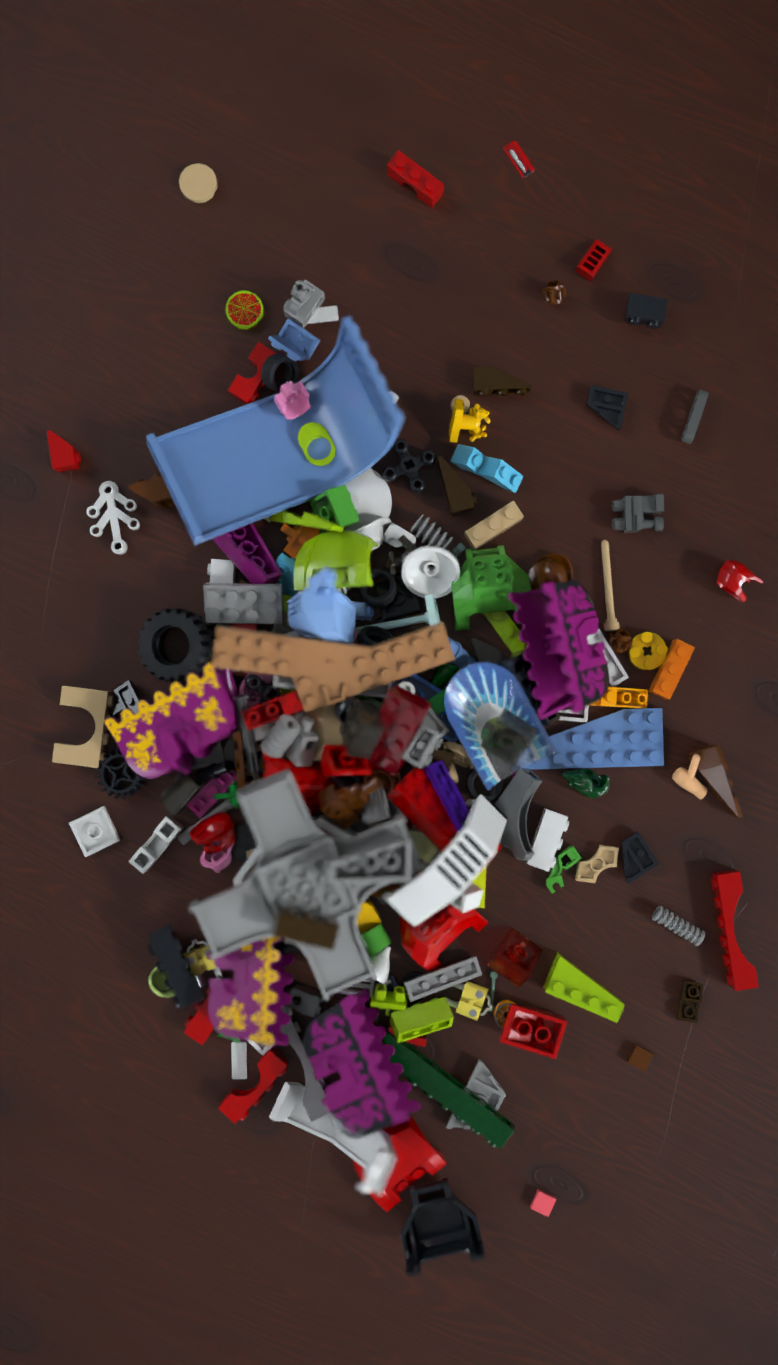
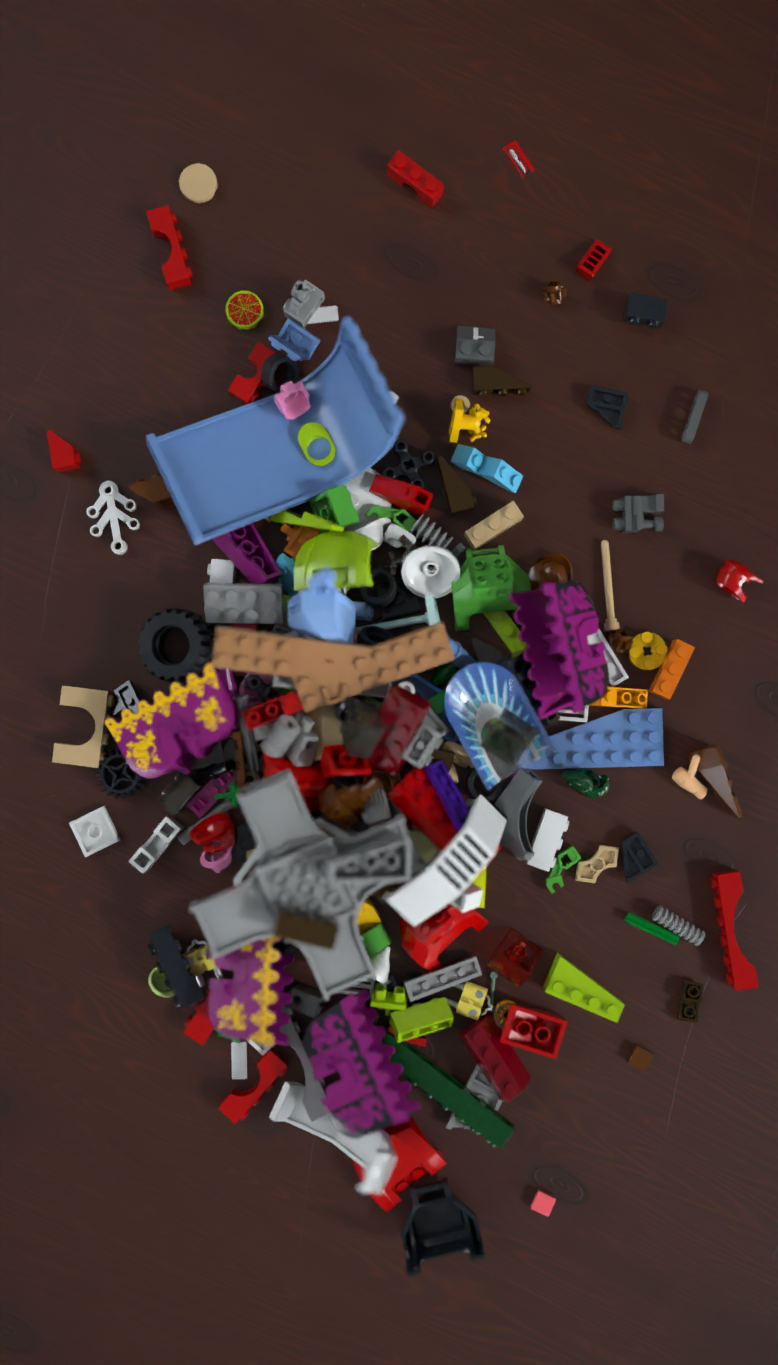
(163, 225): none -> red arch
(382, 512): none -> bright green piece
(402, 494): none -> red slope
(475, 346): none -> dark grey slope
(495, 1059): none -> dark red slope
(651, 928): none -> green axle

